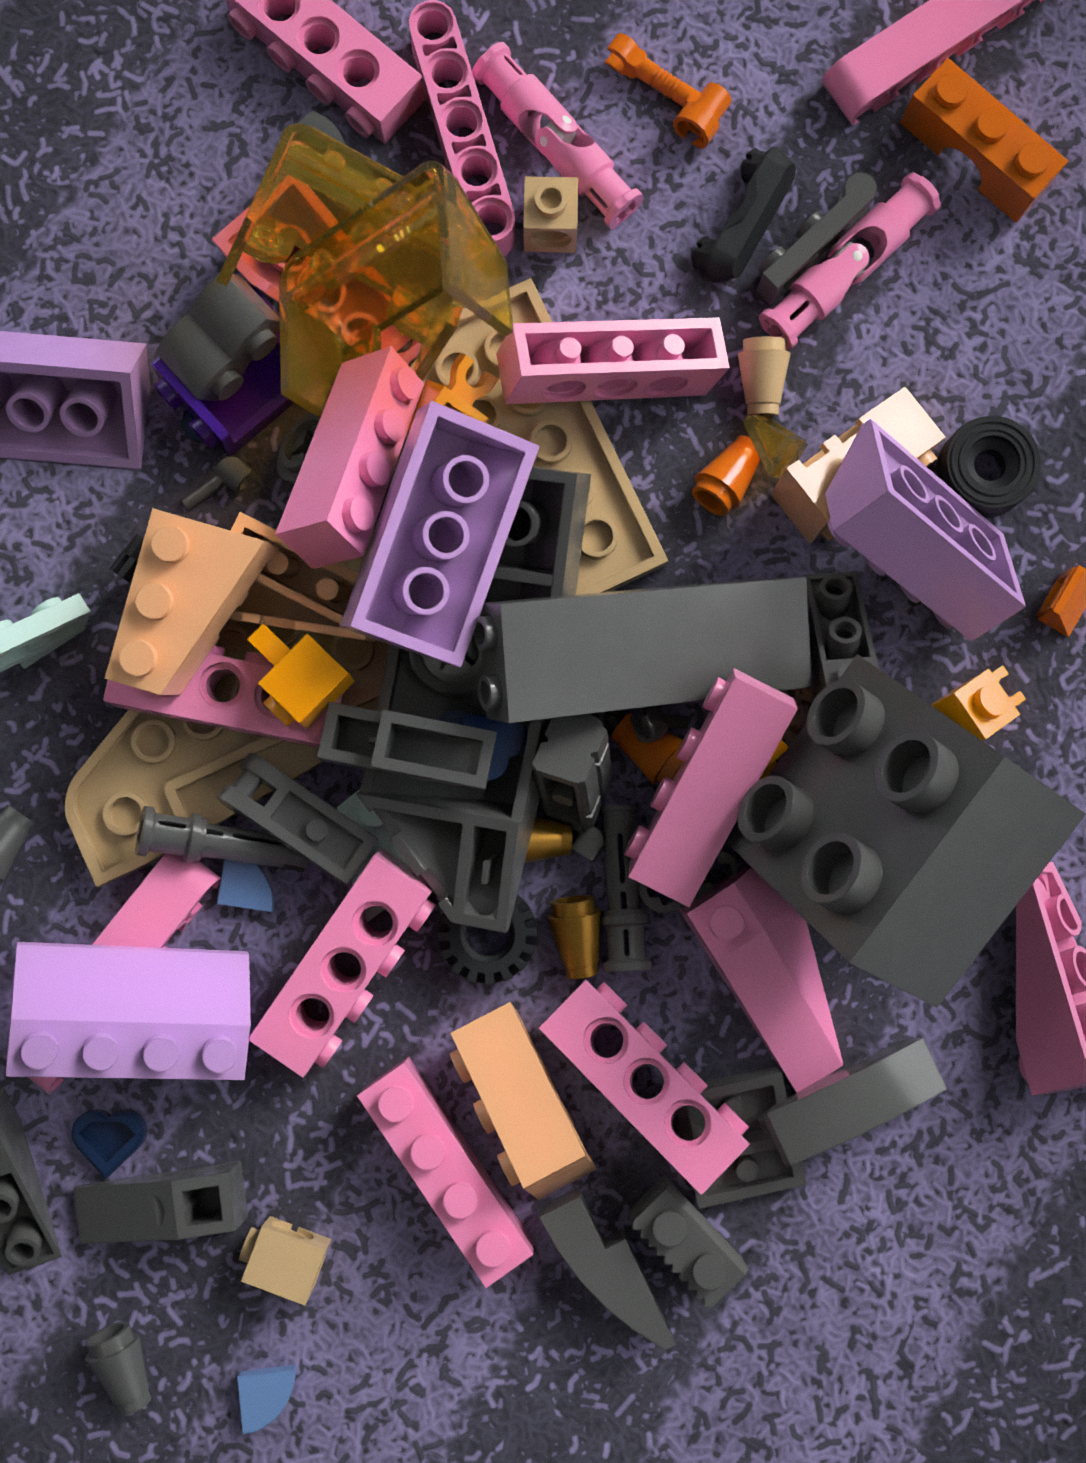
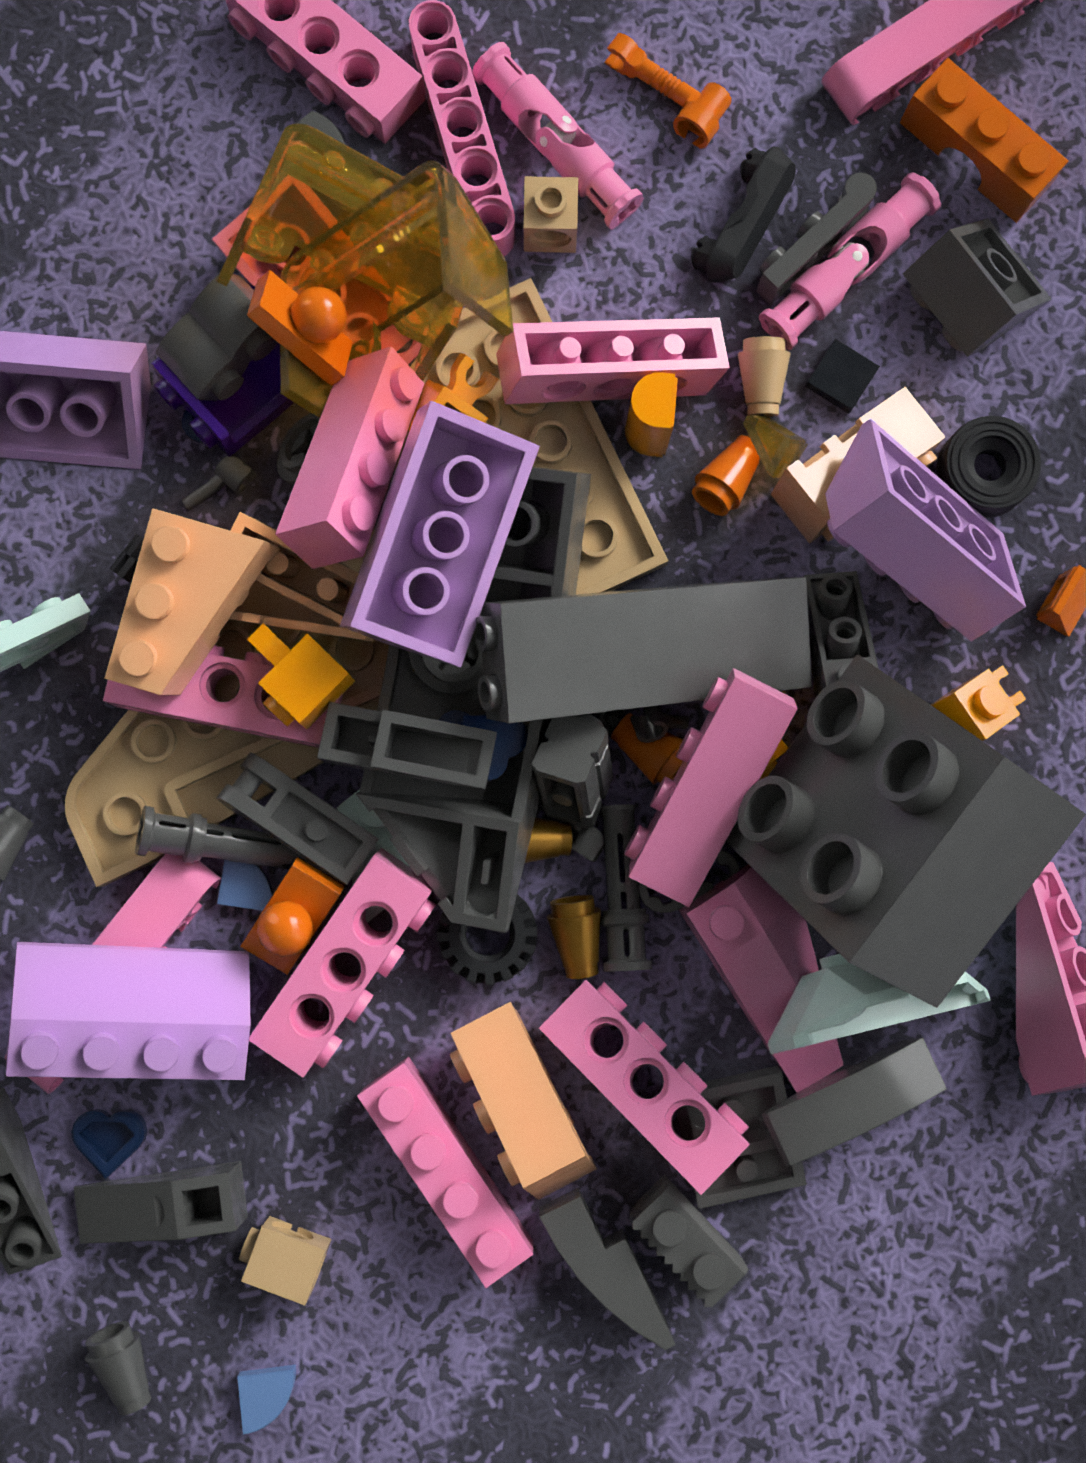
(292, 916): none -> orange tile
(304, 324): none -> orange tile
(652, 414): none -> light orange brick
(842, 376): none -> black tile
(851, 1001): none -> light aqua wedge
(974, 286): none -> dark grey slope

